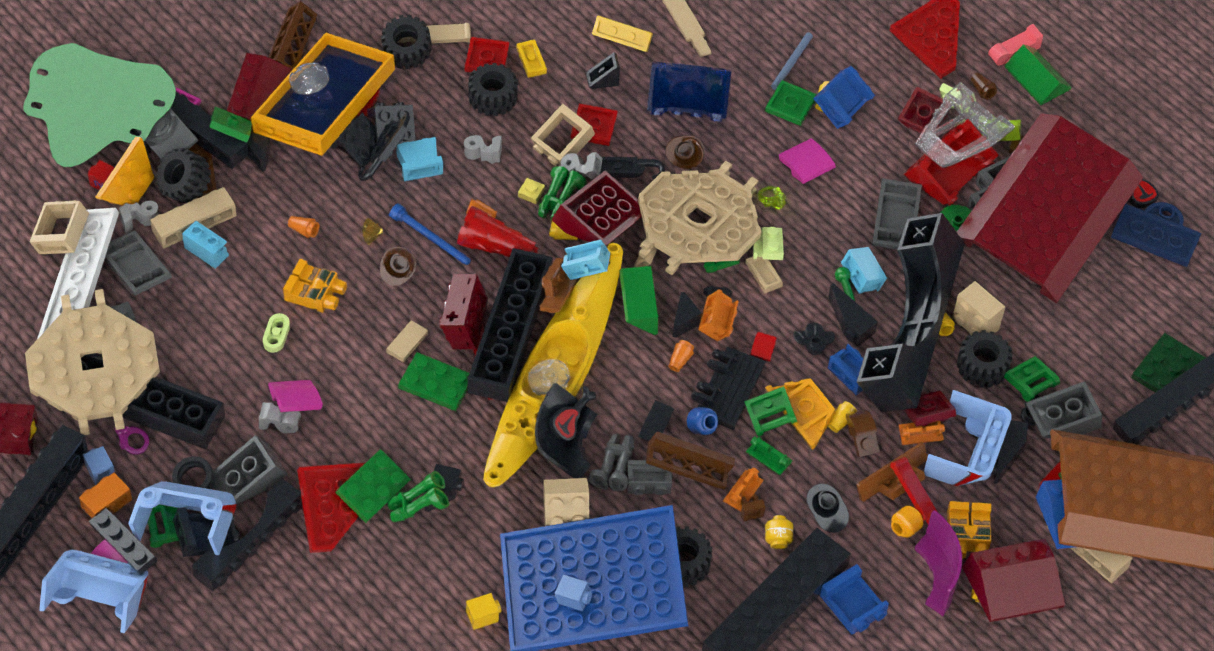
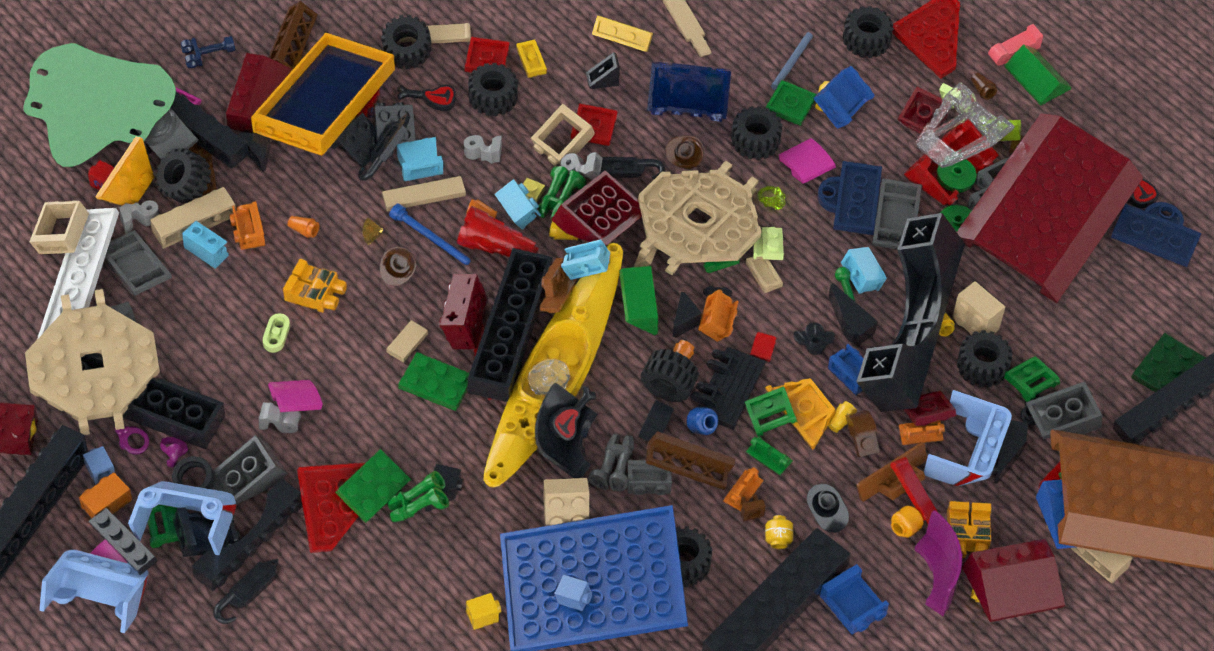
(174, 451): none -> magenta piece
(194, 60): none -> dark blue bar
(231, 124): green plate -> none
(247, 589): none -> black plate
(248, 226): none -> orange hinge
(309, 78): clear plate -> none
(424, 193): none -> tan tile
(440, 98): none -> black piece
(517, 203): none -> medium azure hinge
(669, 375): none -> black tyre
(756, 145): none -> black tyre
(853, 197): none -> dark blue plate
(867, 20): none -> black tyre
(953, 181): none -> green plate

